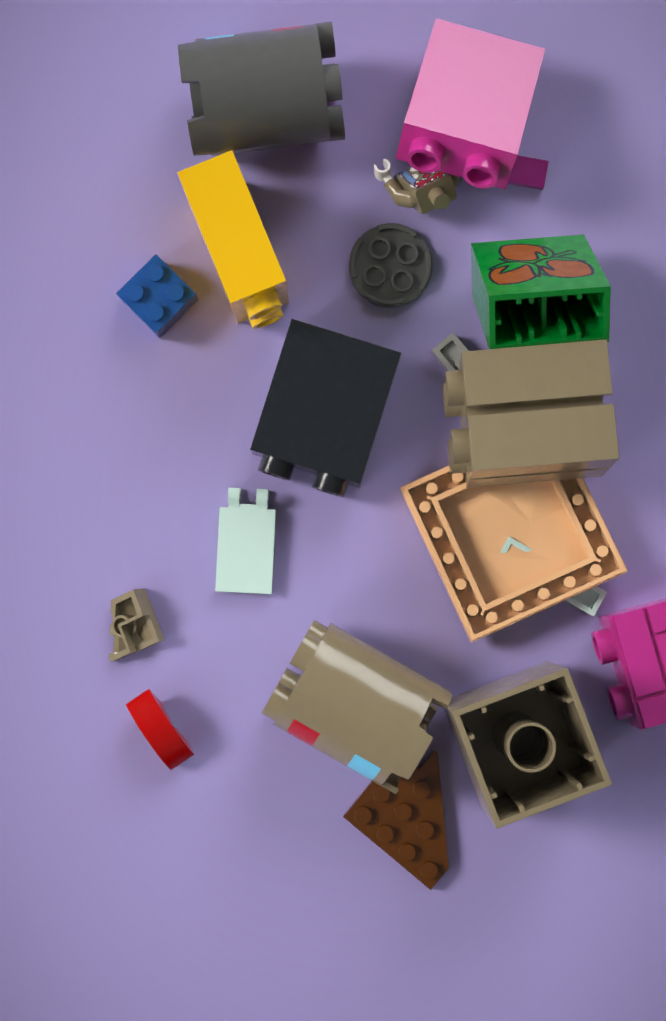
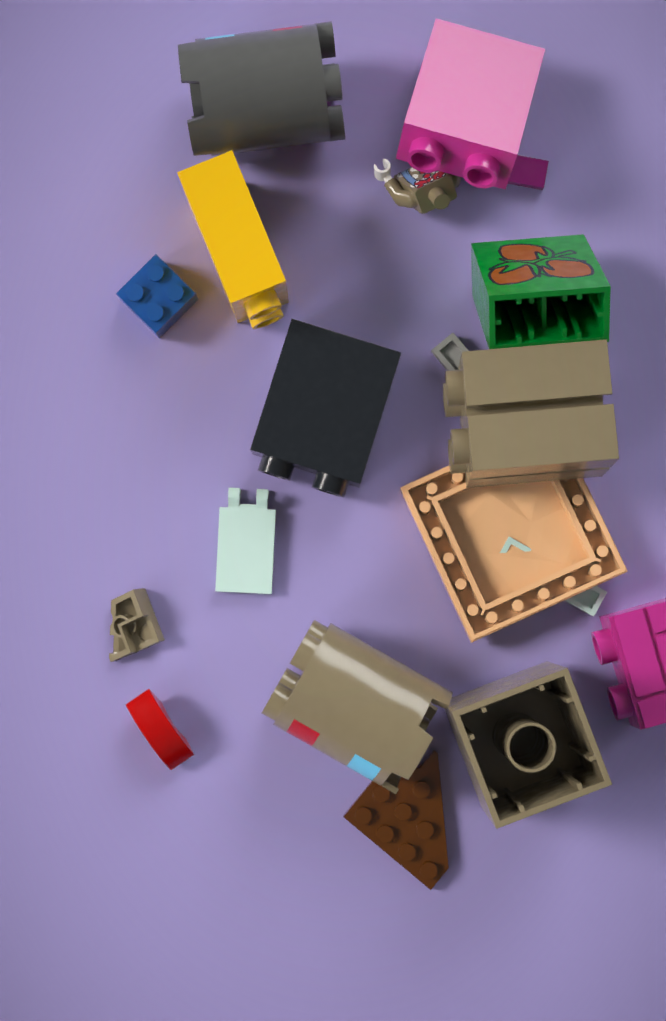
(390, 265): dark grey tile -> none

